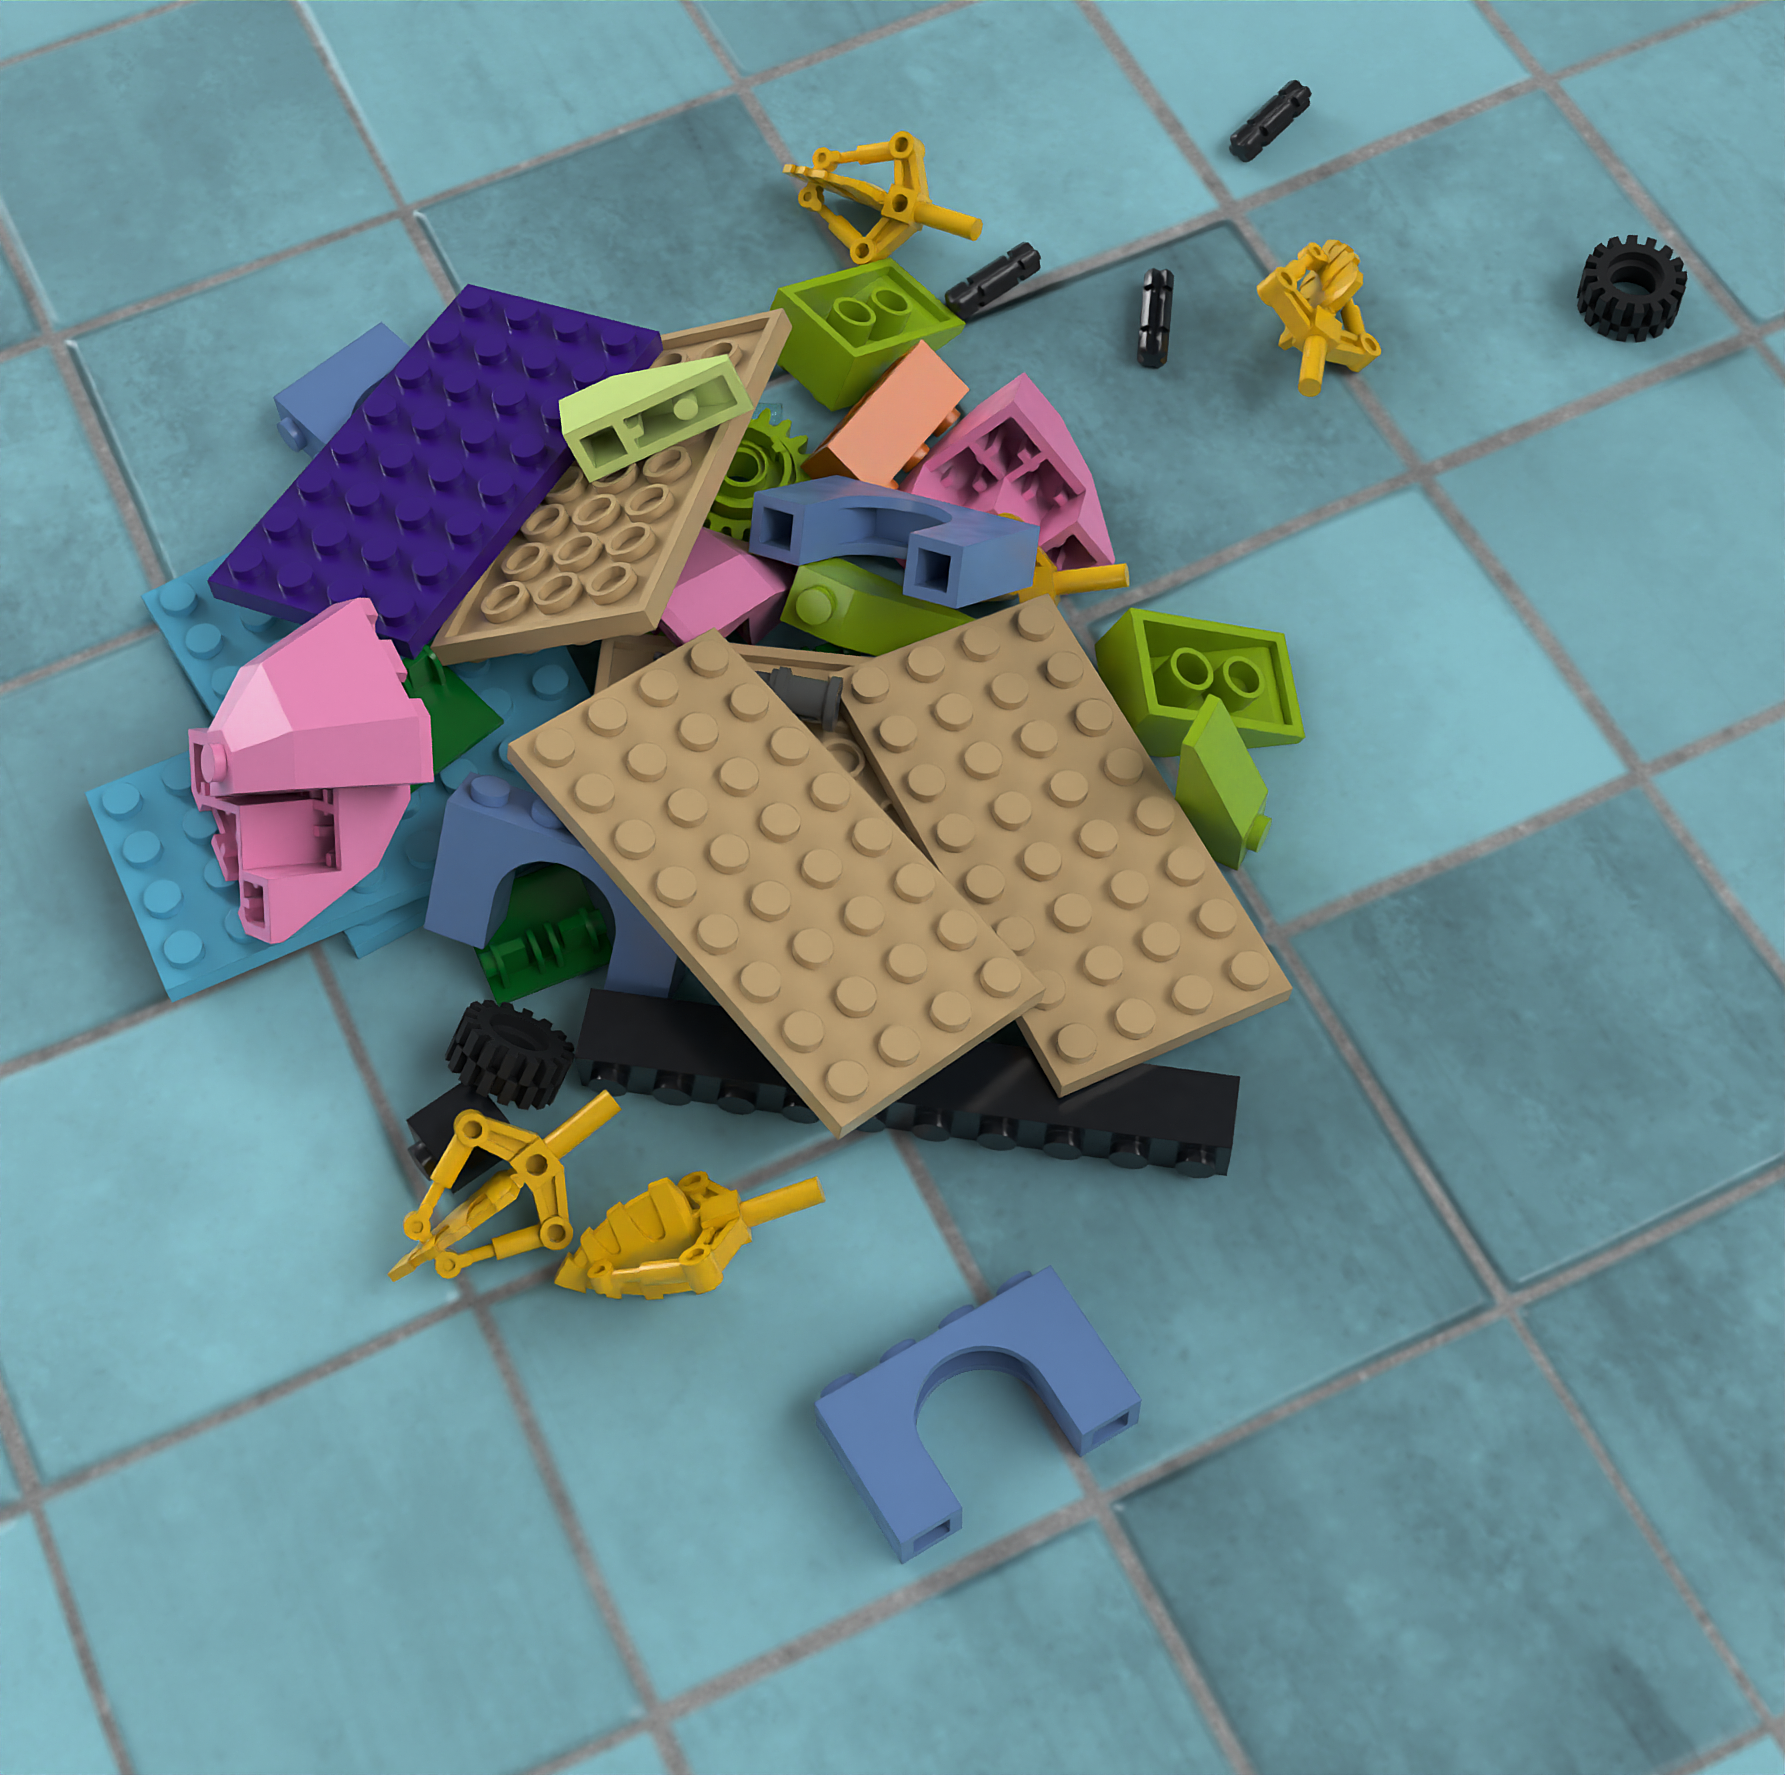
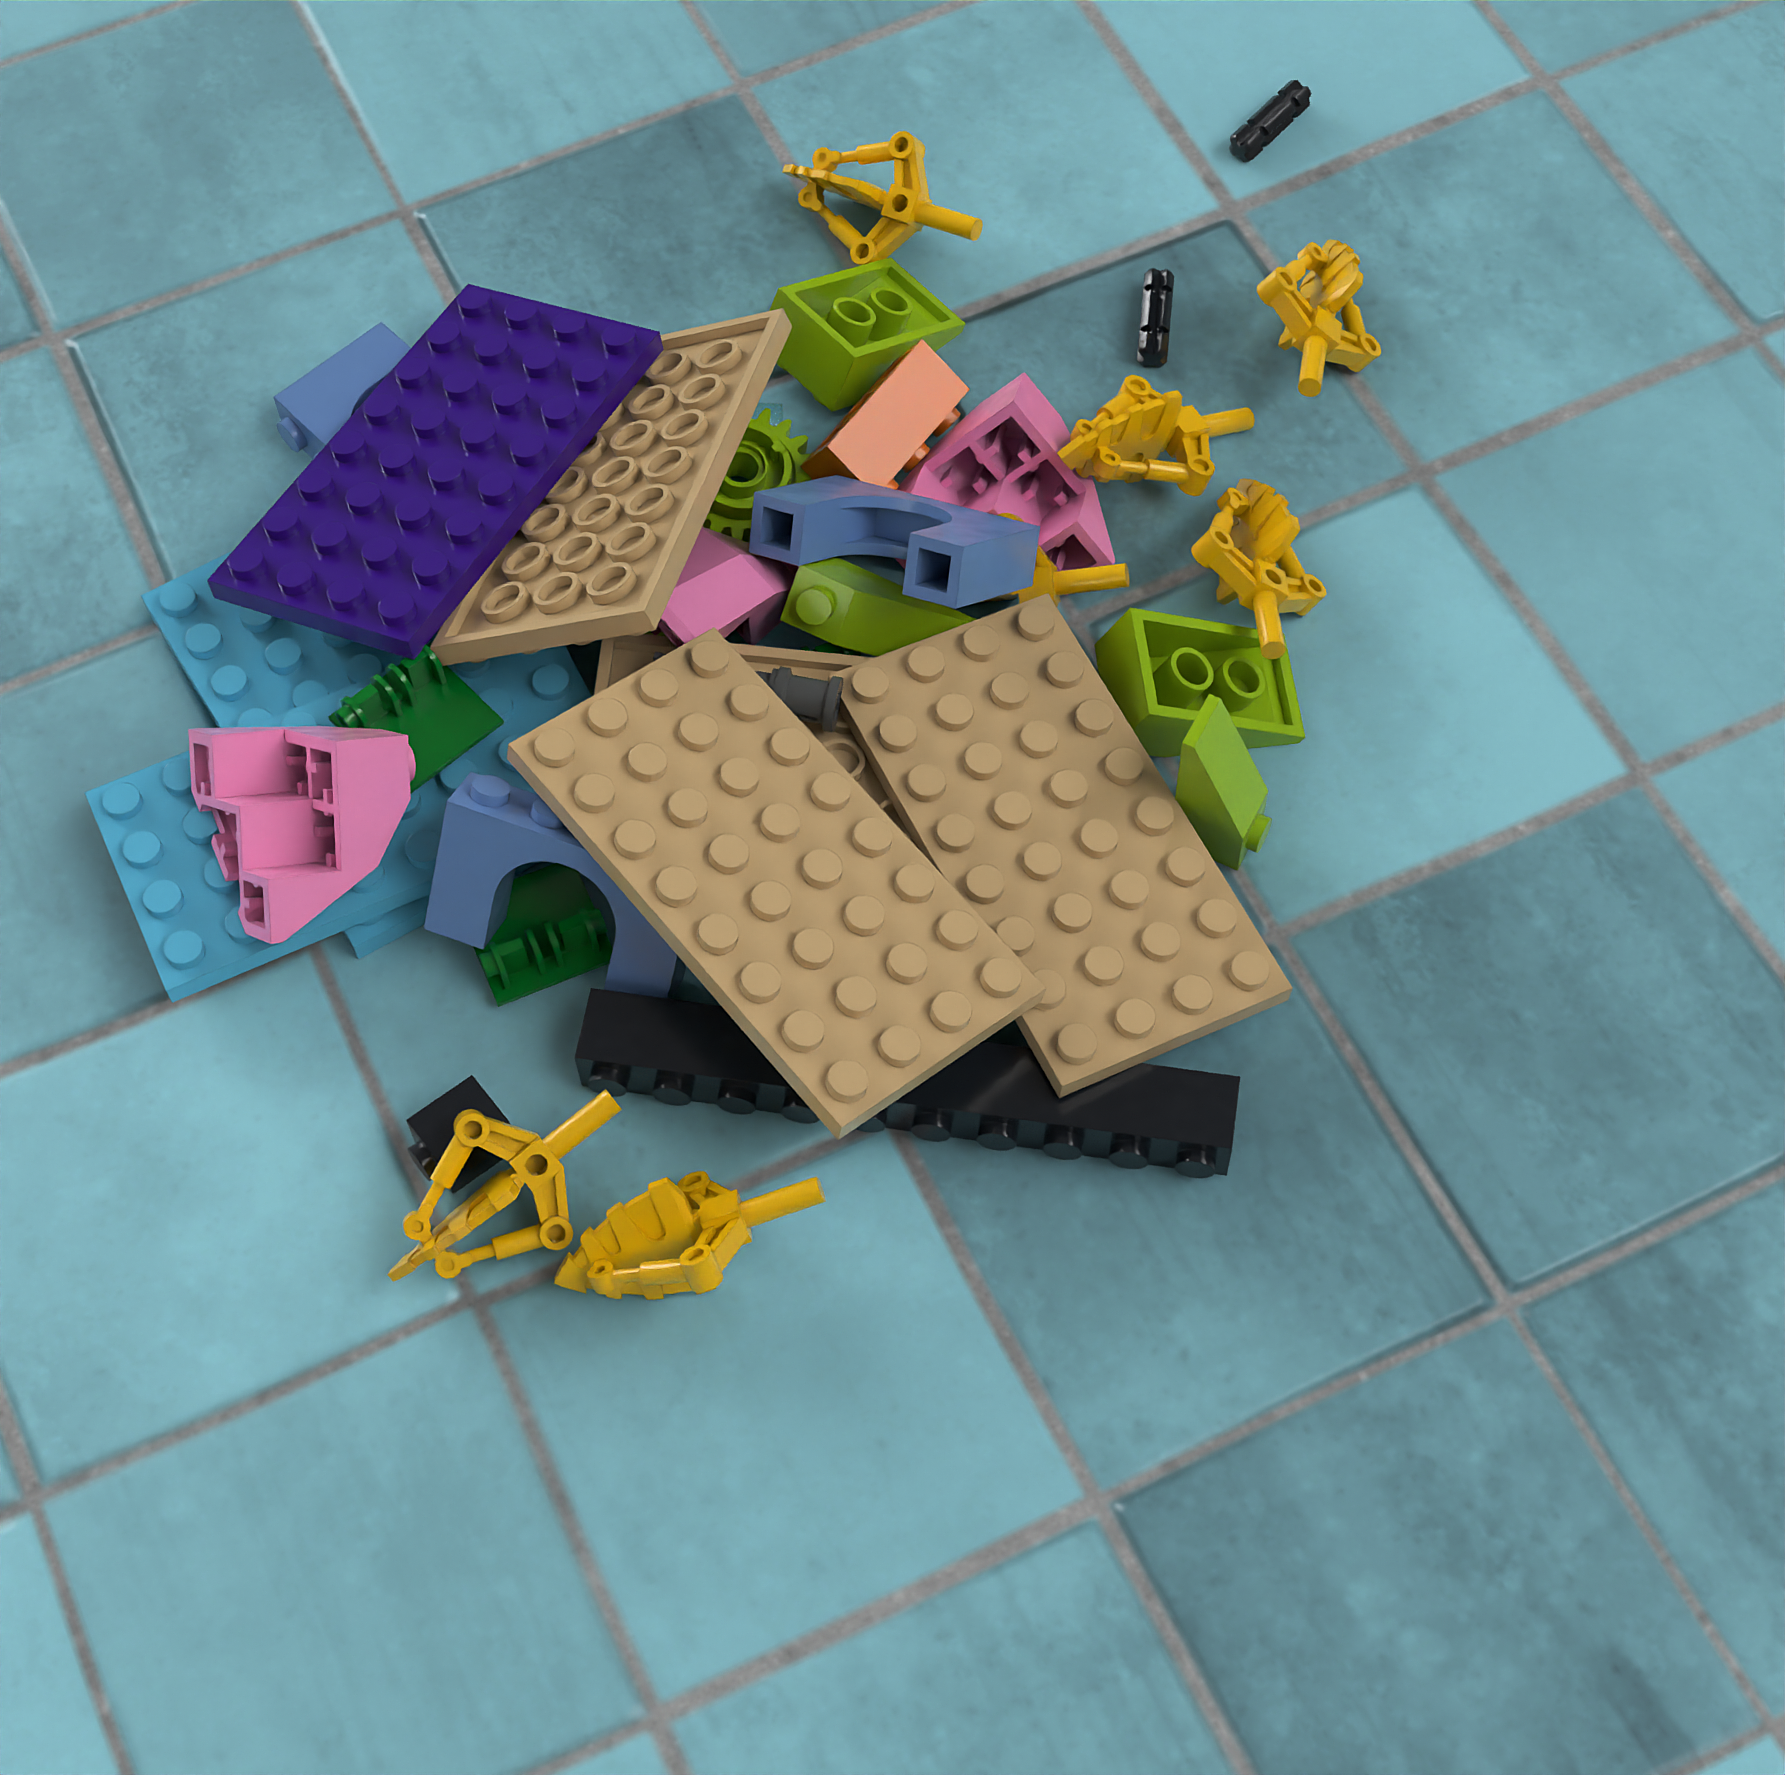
(320, 714): bright pink brick -> none
(509, 1054): black tyre -> none
(649, 411): yellowish green slope -> none
(993, 280): black axle -> none
(1024, 1331): medium blue arch -> none
(1142, 424): none -> yellow bar
(1243, 550): none -> yellow bar
(1636, 265): black tyre -> none

